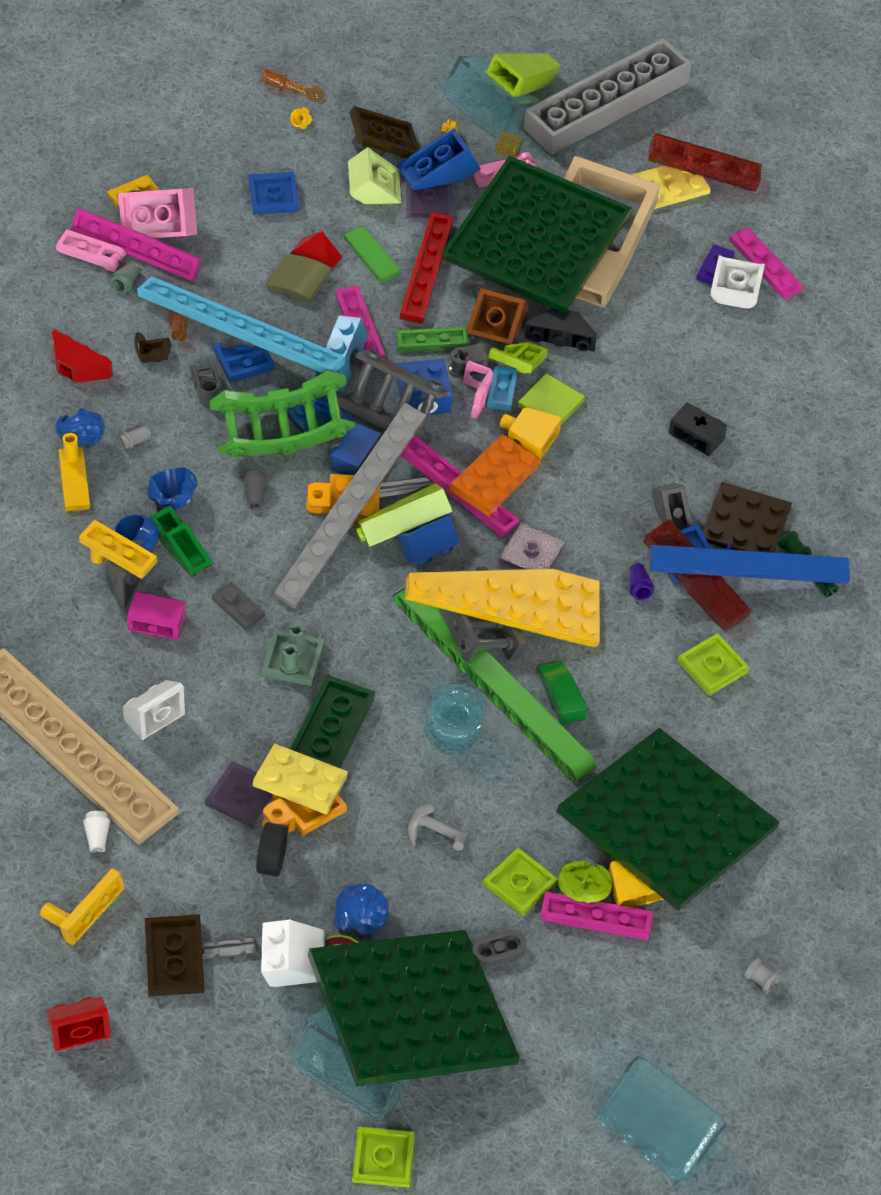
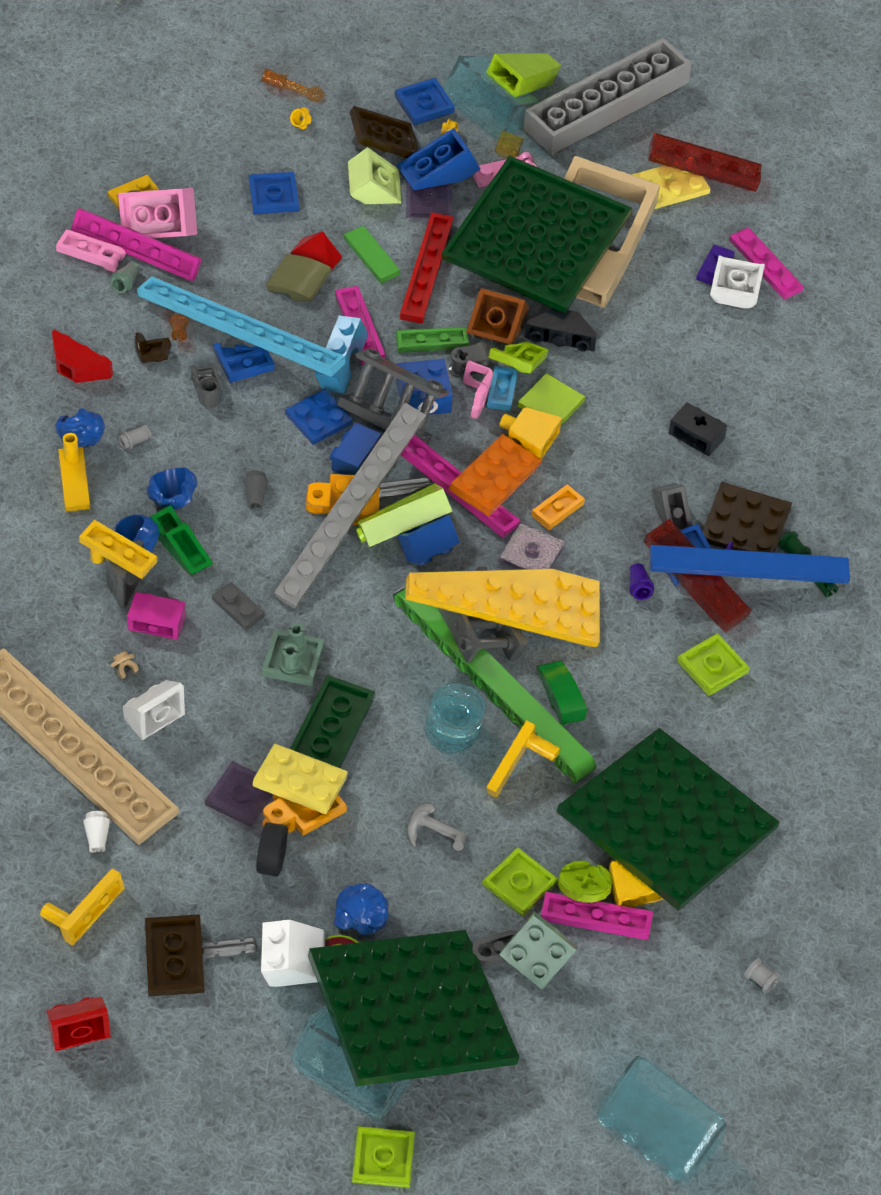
(122, 660): none -> tan plate
(280, 401): bright green fence -> none
(424, 101): none -> blue plate
(525, 739): none -> yellow piece
(538, 950): none -> sand green plate
(558, 507): none -> light orange plate

